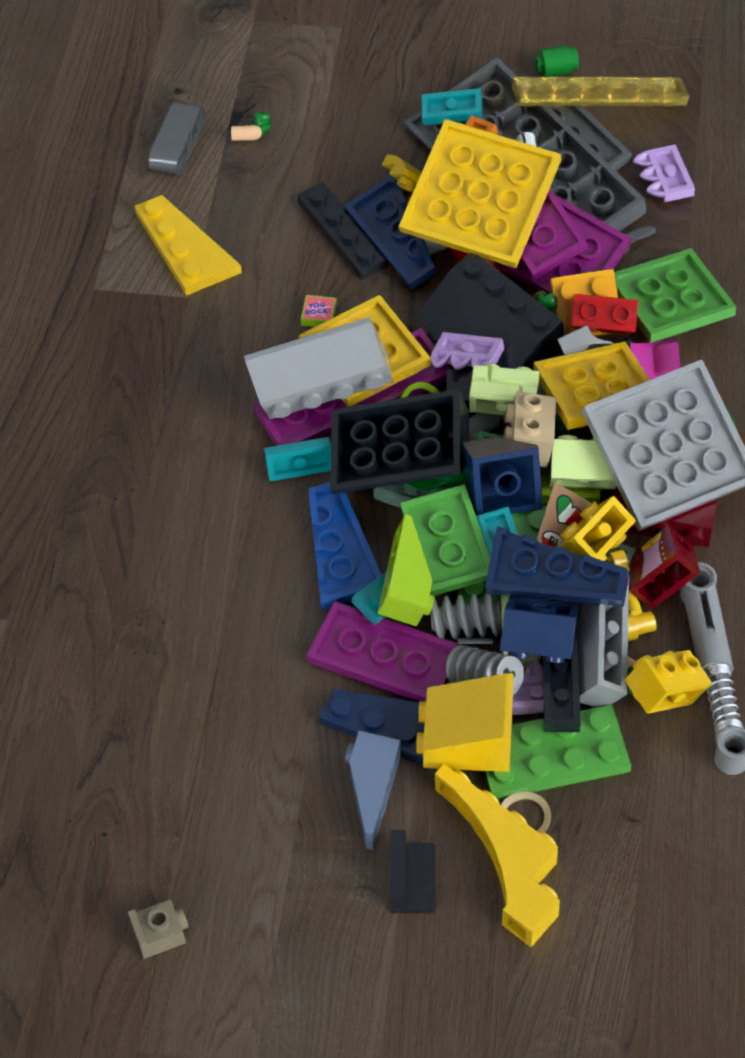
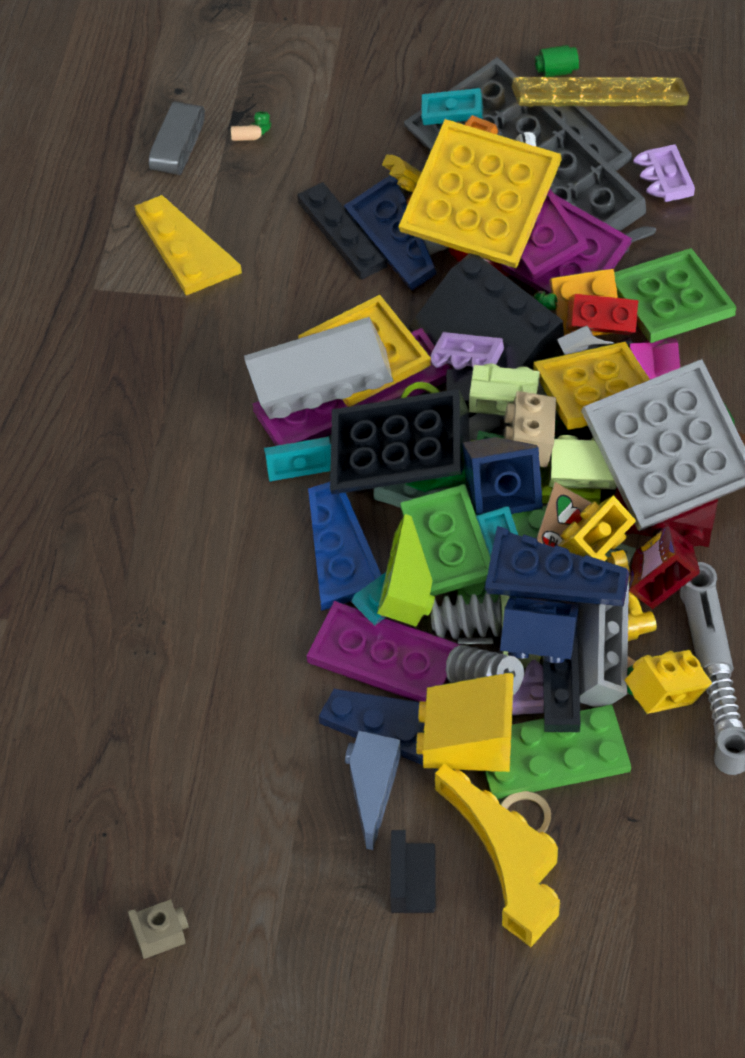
(318, 310): tile -> none

